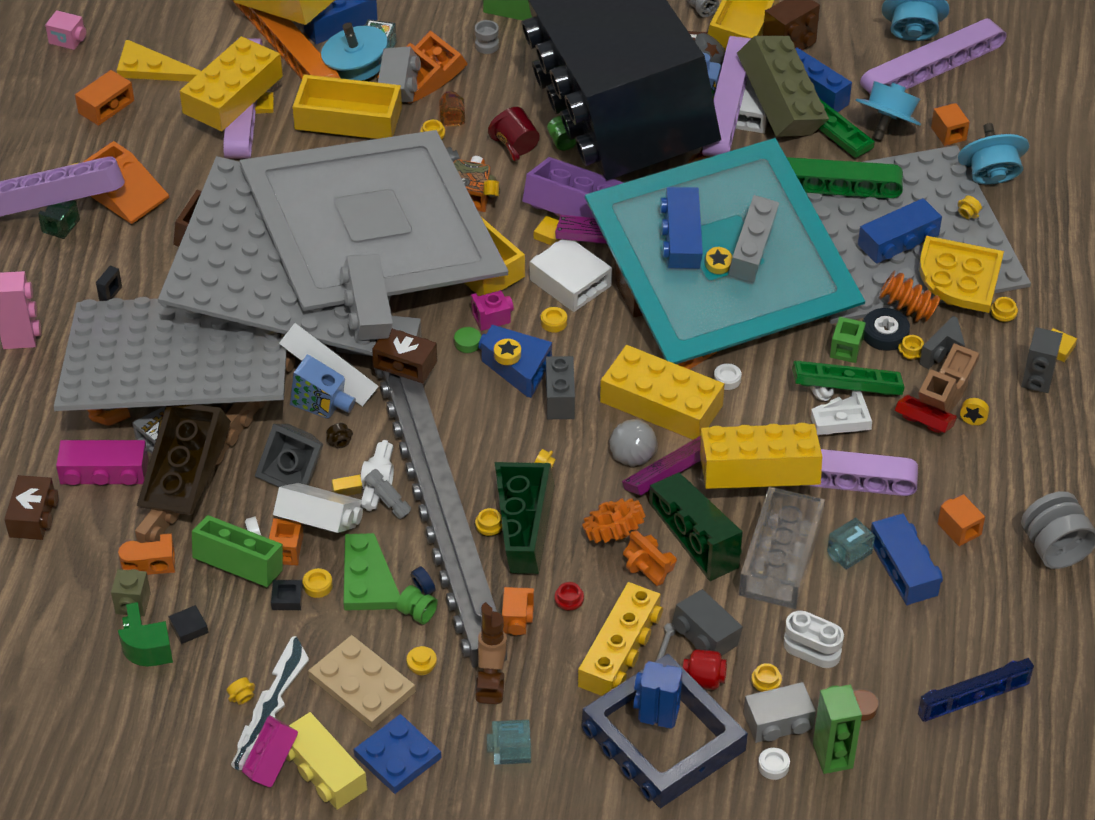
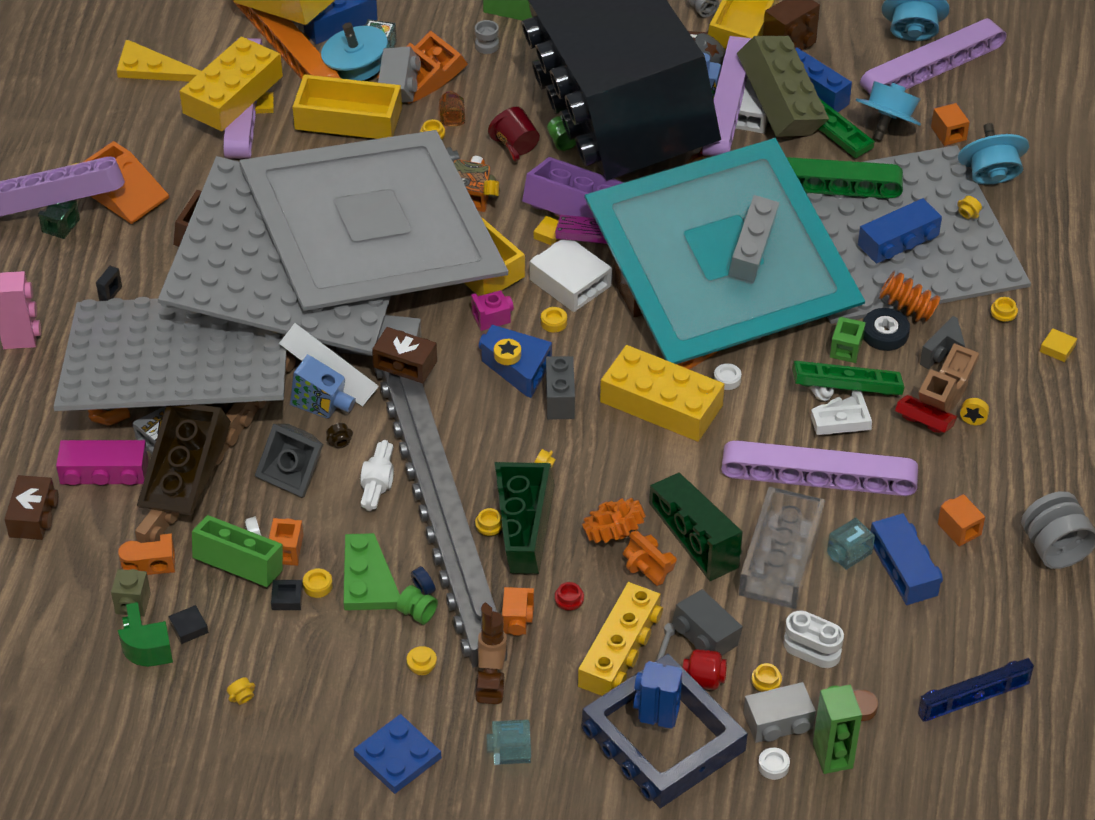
(65, 30): bright pink brick -> none
(104, 97): orange brick -> none
(269, 751): dark pink slope -> none
(270, 701): white sword -> none
(318, 507): white brick -> none
(325, 763): light yellow brick -> none
(347, 485): yellow tile -> none
(361, 681): tan plate -> none
(366, 297): light grey brick -> none
(387, 493): light grey axle -> none
(467, 339): bright green tile -> none
(633, 443): light grey hair -> none
(667, 466): magenta tile -> none
(681, 227): blue brick -> none
(718, 260): yellow tile -> none
(760, 456): yellow brick -> none
(911, 347): yellow plate -> none
(960, 272): yellow plate -> none
(1041, 360): dark grey brick -> none

